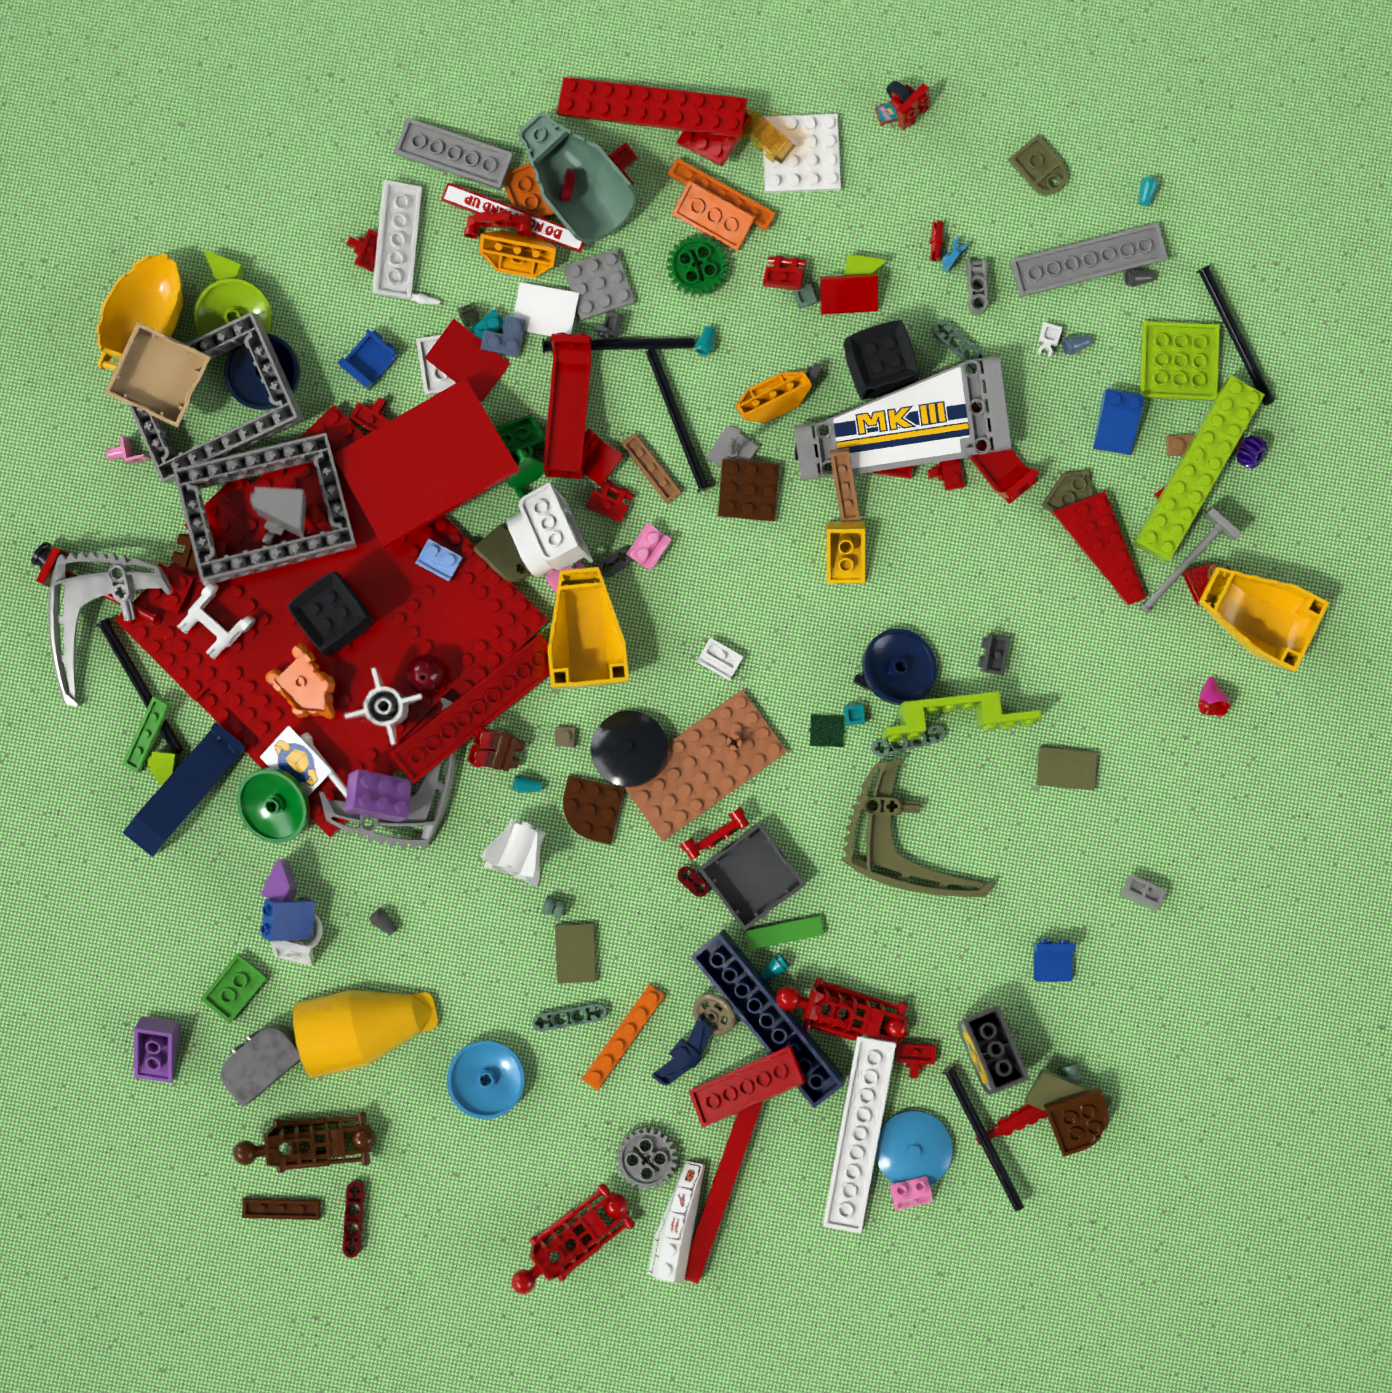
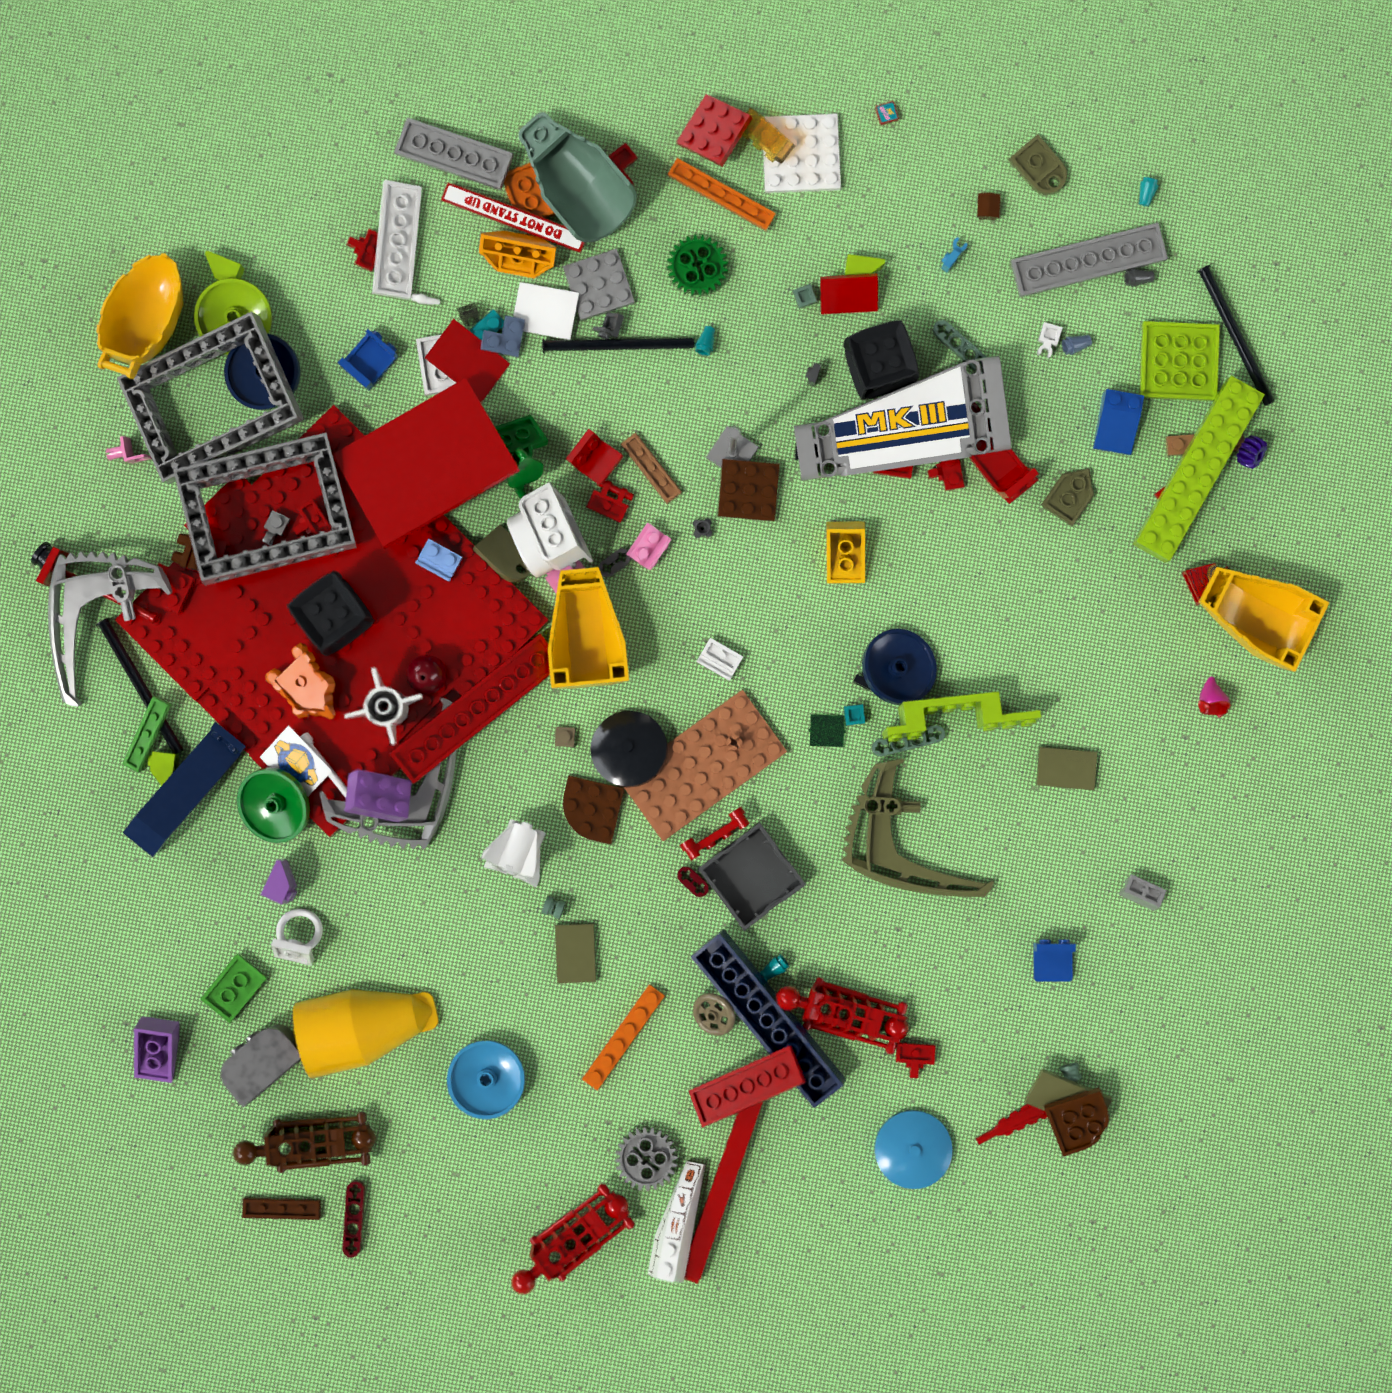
(157, 374): tan tile -> none
(224, 638): white connector -> none
(281, 507): light grey slope -> none
(288, 919): blue panel -> none
(371, 416): red hinge -> none
(382, 921): dark grey cone -> none
(495, 749): hips -> none
(496, 220): red plate -> none
(524, 784): teal cone -> none
(568, 185): dark red beam -> none
(568, 406): red panel -> none
(568, 1013): sand green beam -> none
(652, 107): red plate -> none
(677, 420): black axle -> none
(685, 1054): dark blue plate -> none
(702, 523): none -> dark grey plate
(713, 215): orange tile -> none
(773, 397): light orange wedge -> none
(784, 278): red plate -> none
(784, 932): bright green tile -> none
(845, 484): medium nougat plate -> none
(859, 1134): white plate -> none
(908, 102): red plate -> none
(911, 1193): bright pink bracket -> none
(936, 241): red pin -> none
(976, 273): light grey piece -> none
(984, 1138): black axle -> none
(988, 206): none -> reddish brown piece
(992, 1050): flat silver brick -> none
(994, 654): dark grey bracket -> none
(1100, 538): red wing -> none
(1220, 525): light grey tile -> none

